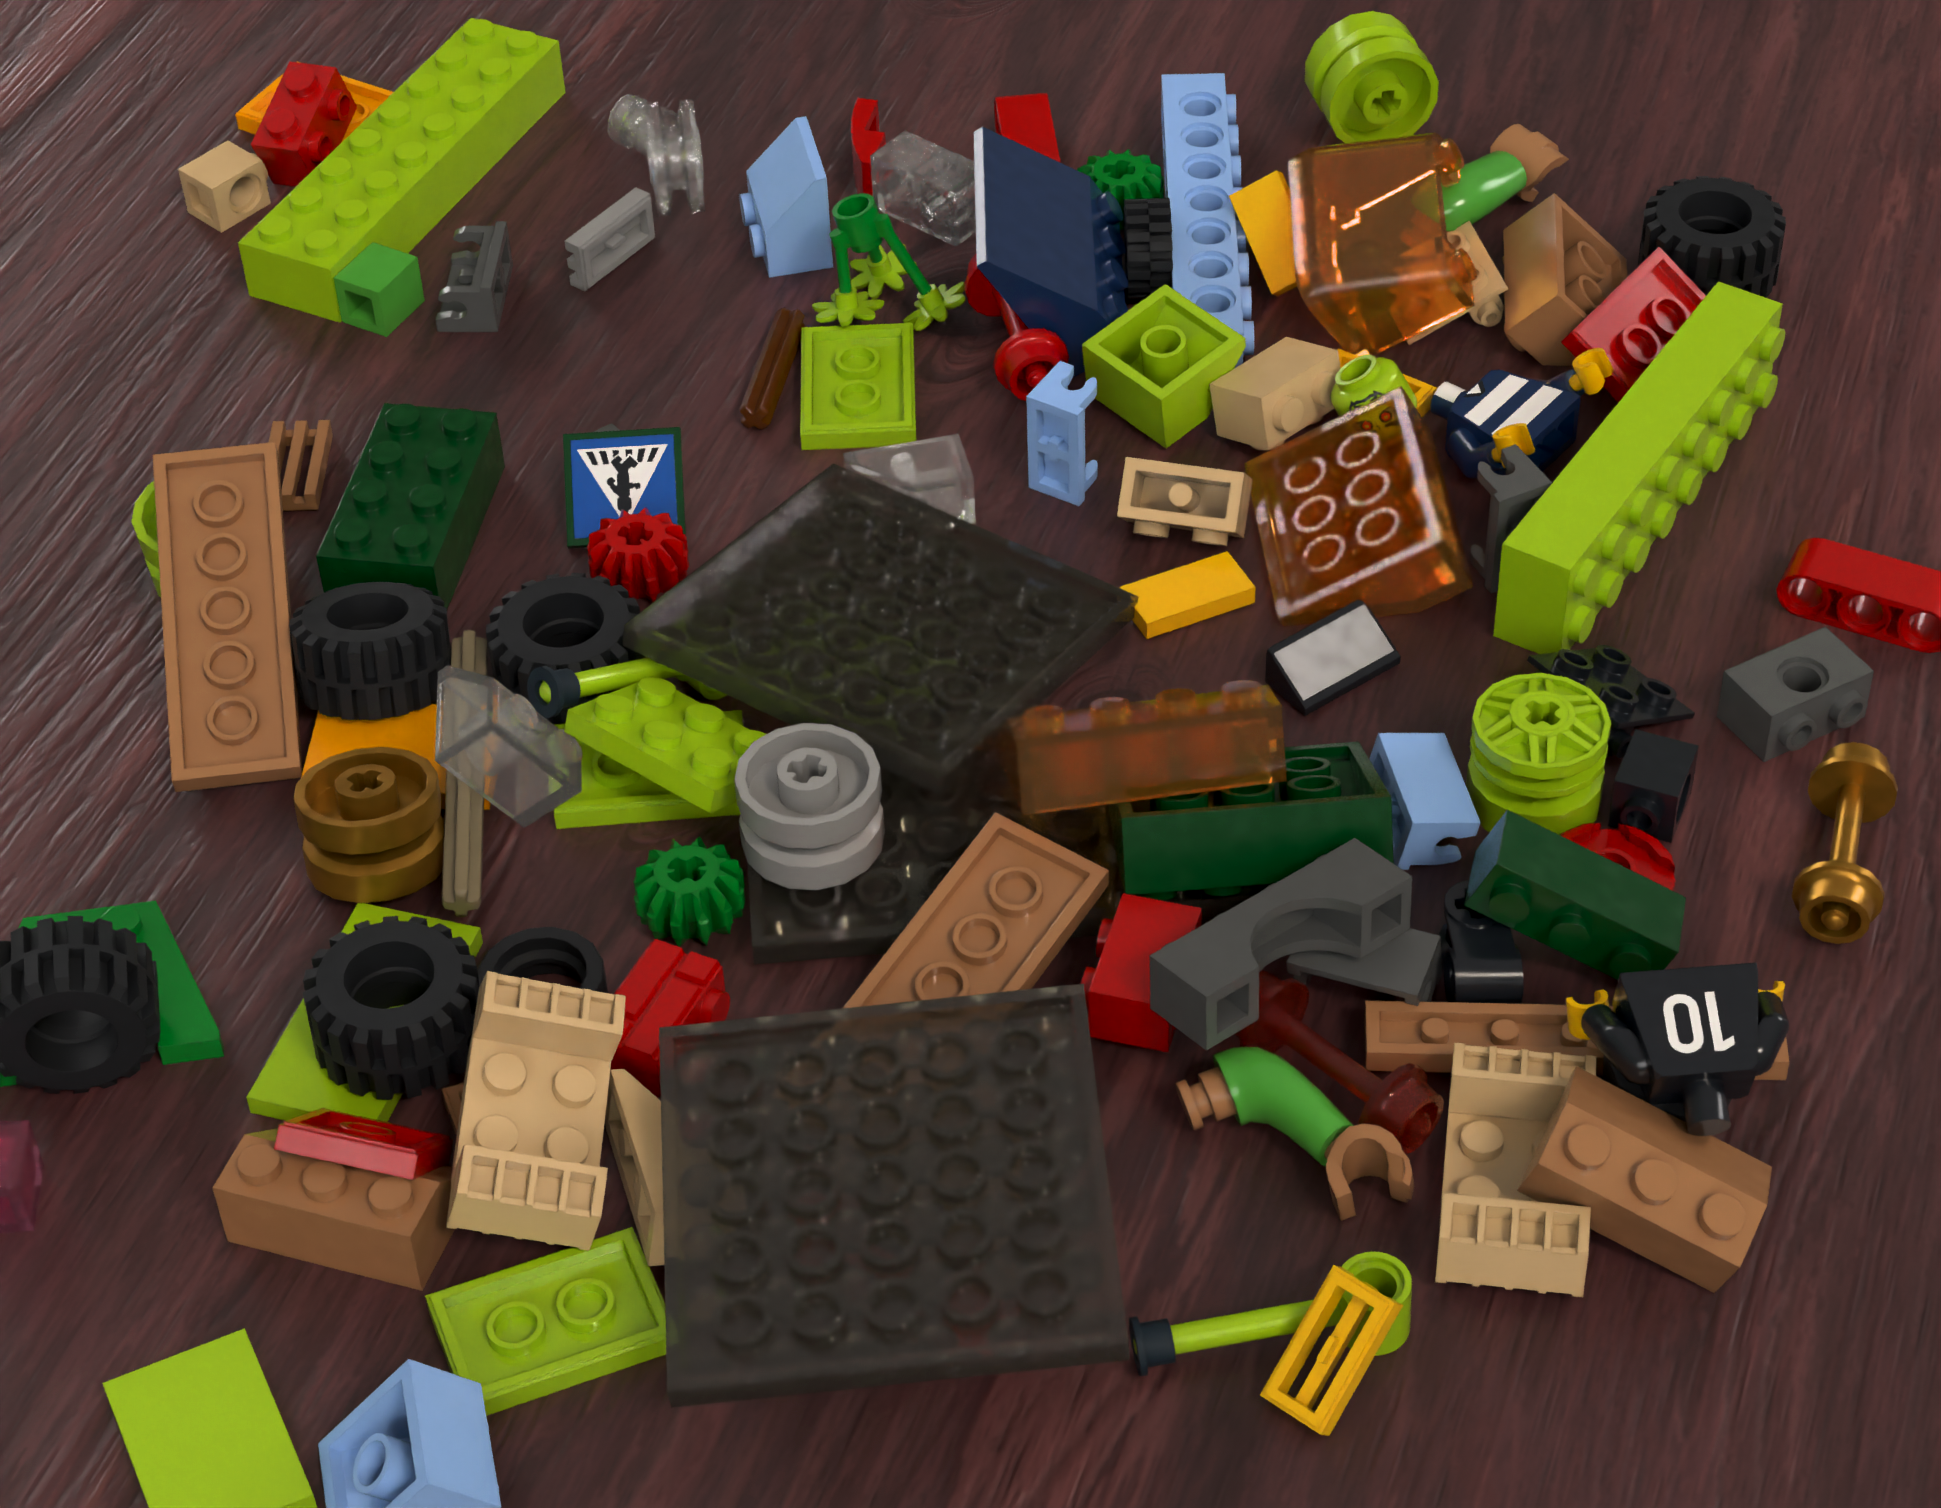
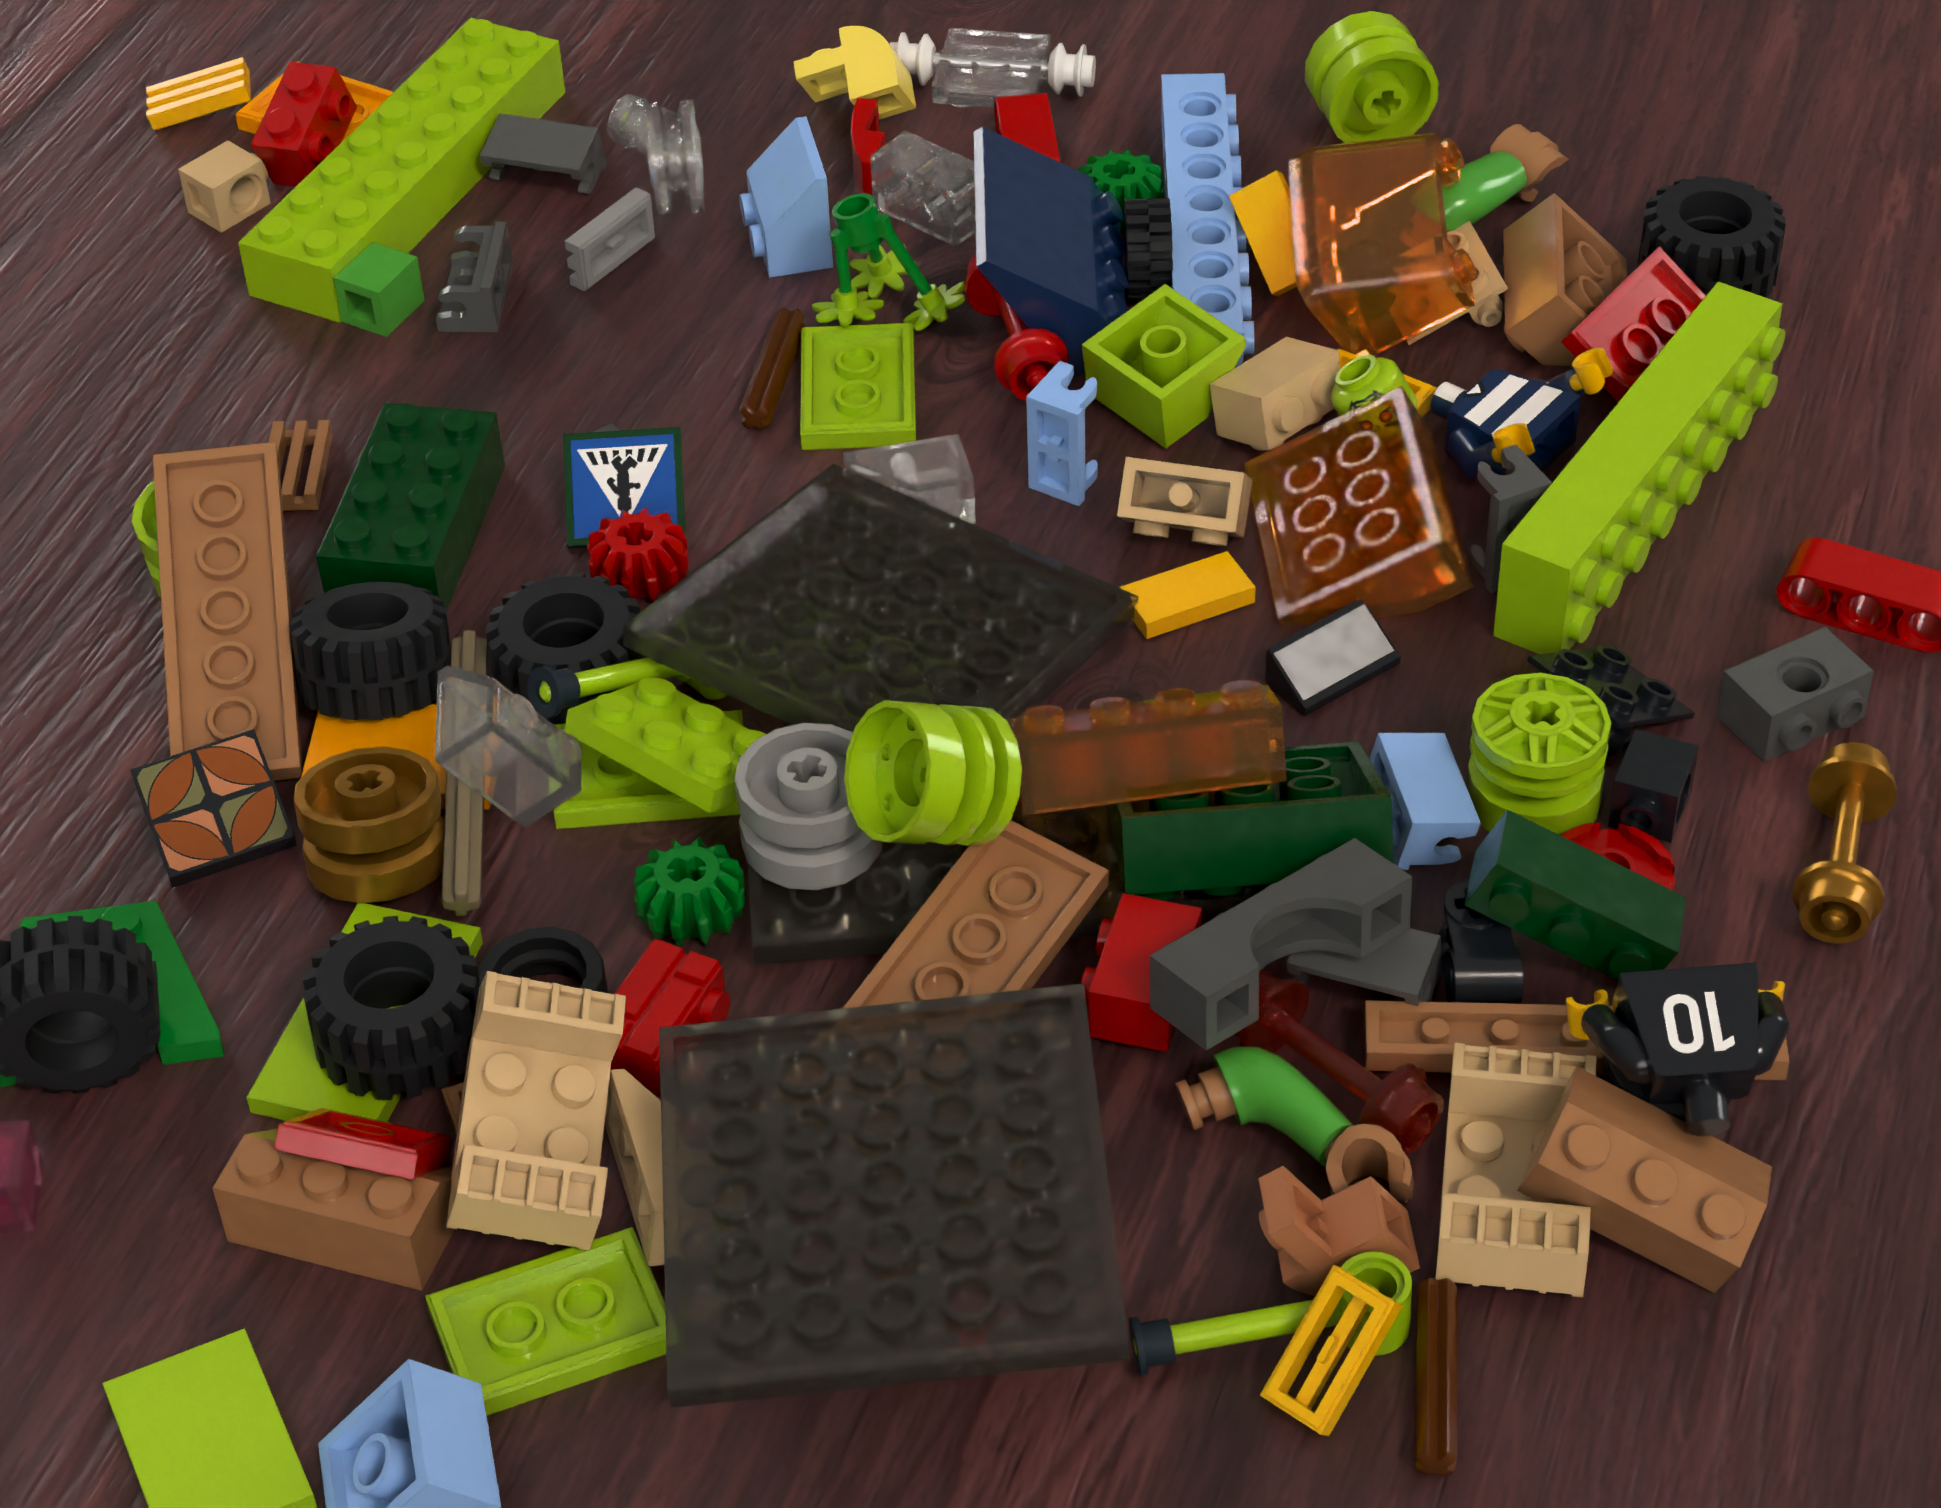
(198, 94): none -> yellow tile
(213, 808): none -> tile
(545, 147): none -> dark grey hinge
(861, 67): none -> light yellow brick
(932, 773): none -> lime wheel
(993, 64): none -> clear plate
(1328, 1232): none -> nougat brick
(1436, 1377): none -> reddish brown axle

